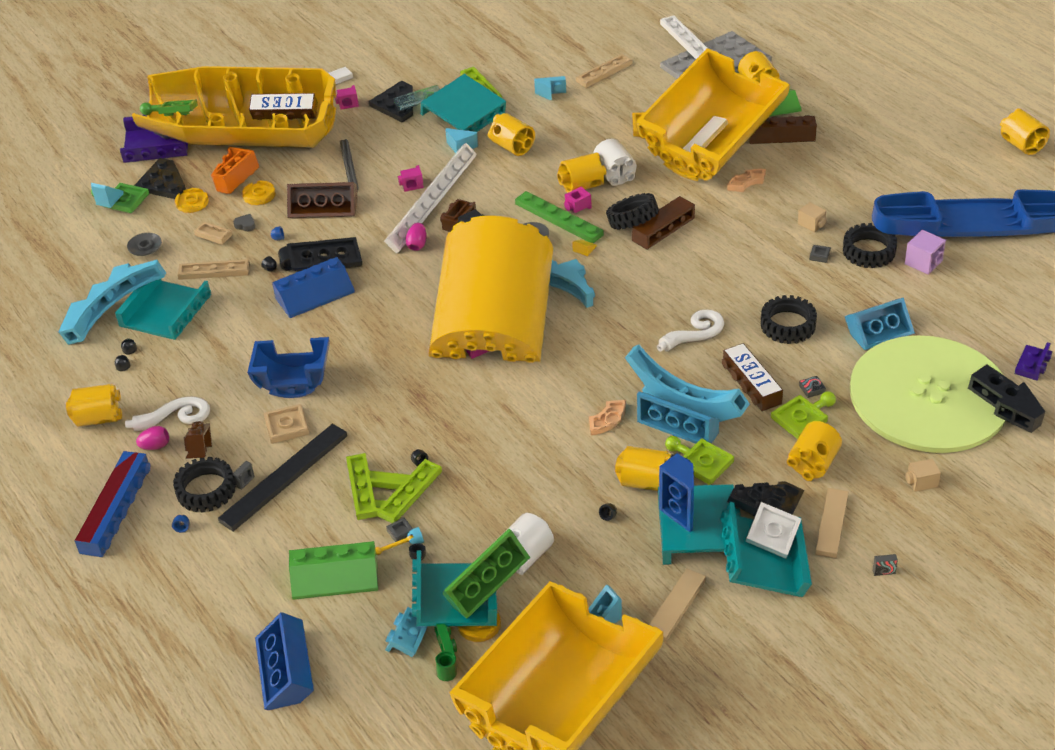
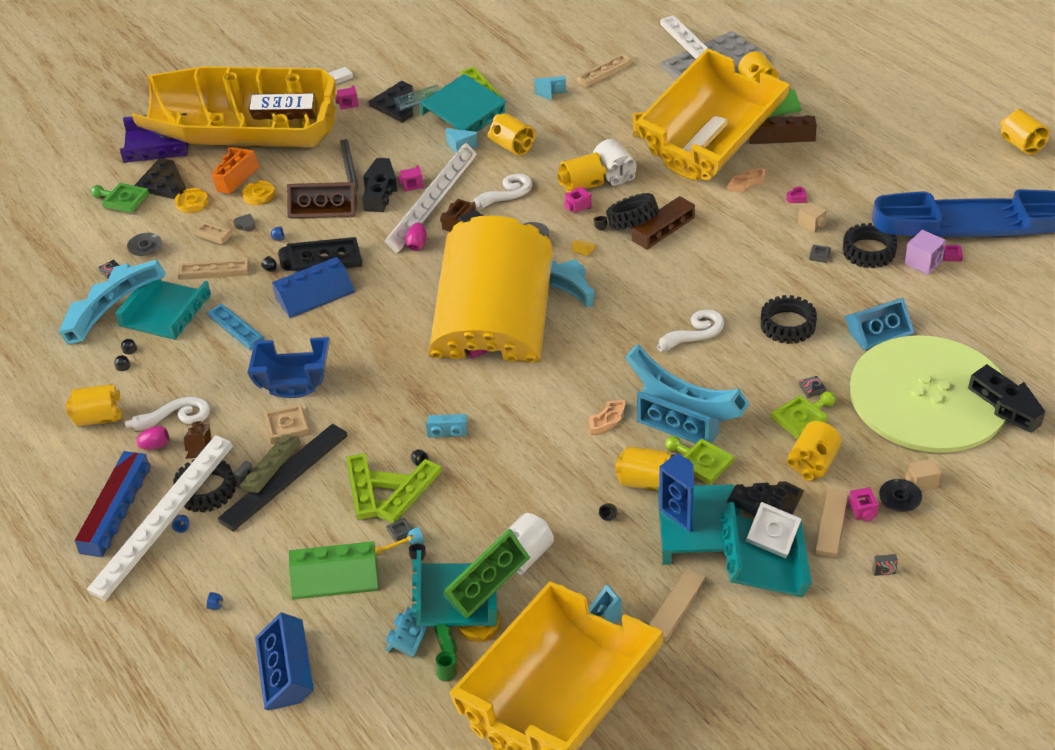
(105, 195): medium azure slope -> none
(107, 268): none -> tile
(159, 518): none -> white plate
(170, 107): bright green plate -> none
(212, 601): none -> blue hinge
(235, 326): none -> dark azure tile
(270, 464): none -> olive plate
(379, 185): none -> black brick
(446, 425): none -> medium azure bracket
(487, 198): none -> white plant
(559, 217): bright green plate -> none
(600, 222): none -> black hinge
(752, 377): brick -> none
(797, 195): none -> dark pink tile
(863, 509): none -> dark pink brick
(900, 495): none -> black dish
(952, 253): none -> dark pink tile
(1033, 361): dark purple bracket -> none

